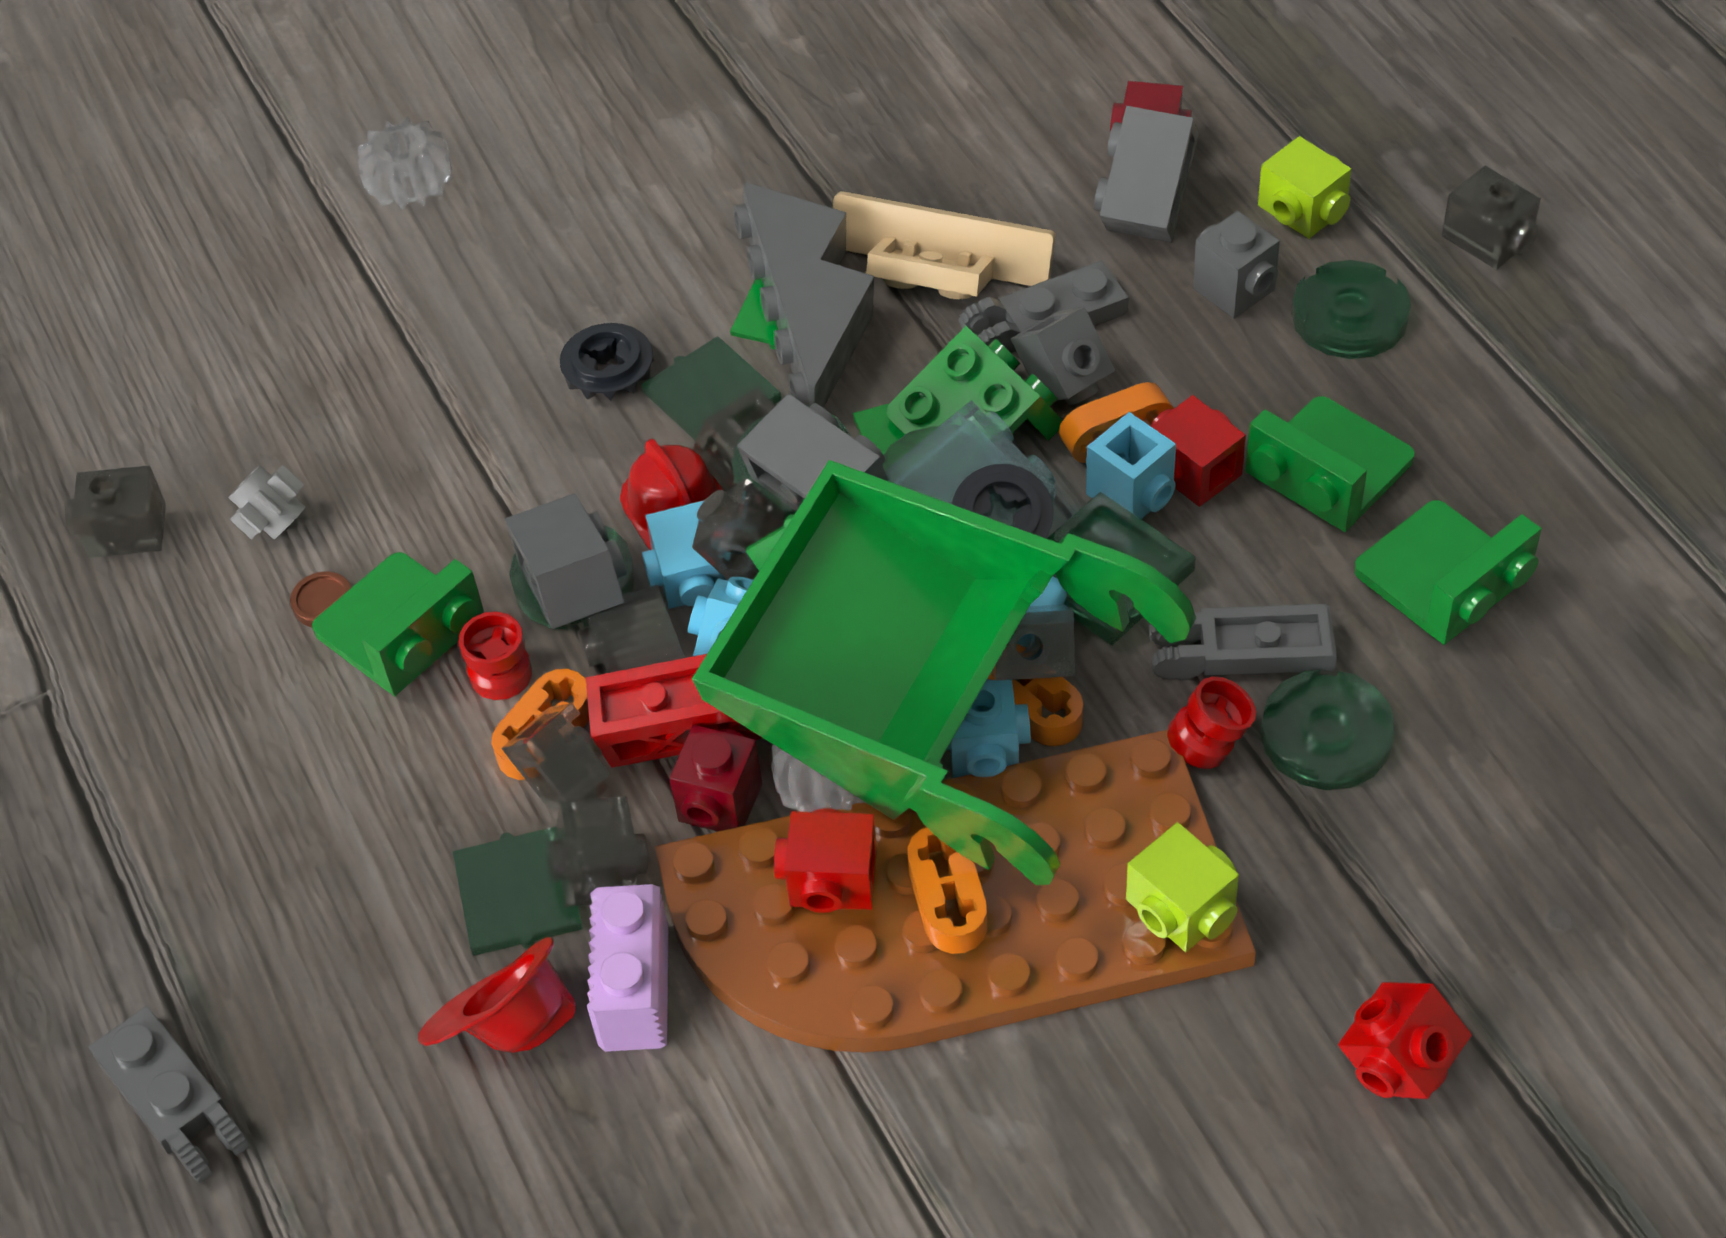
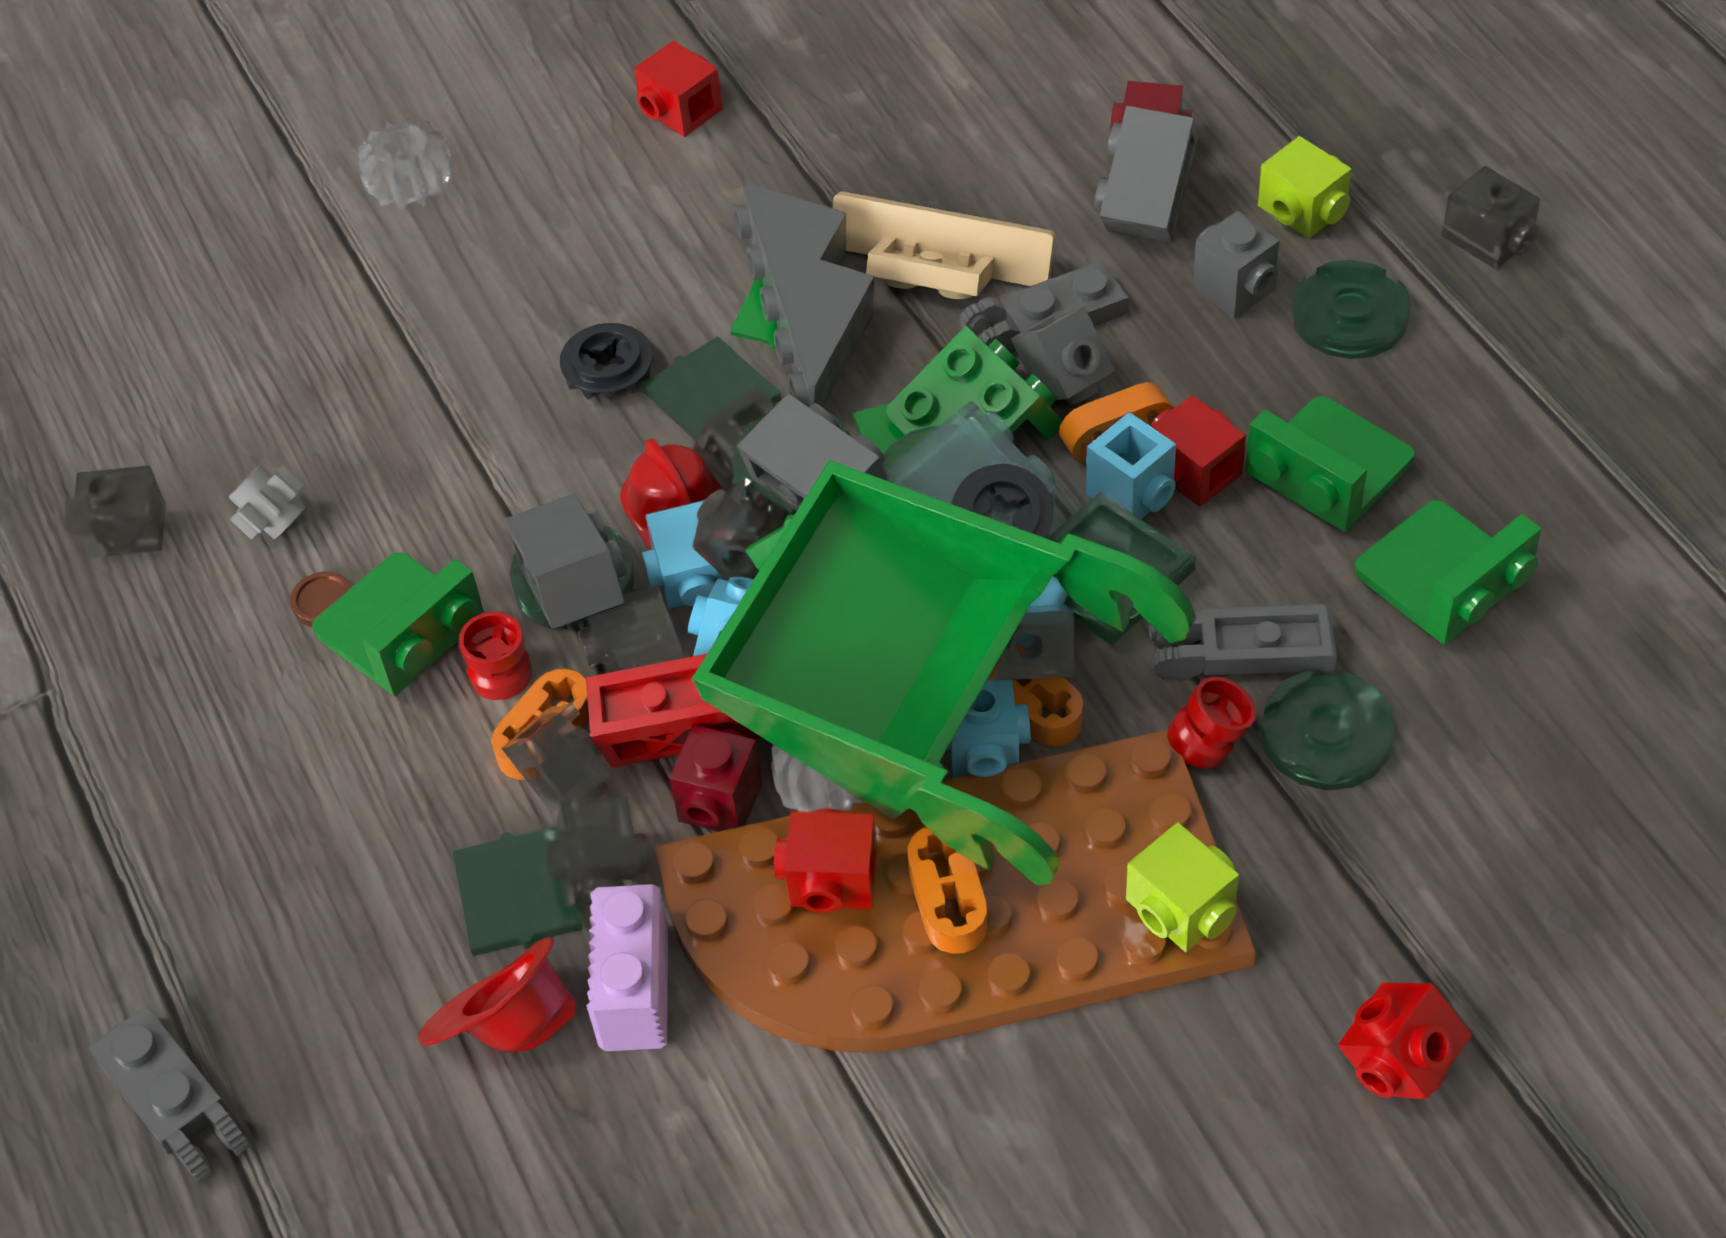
(678, 88): none -> red brick

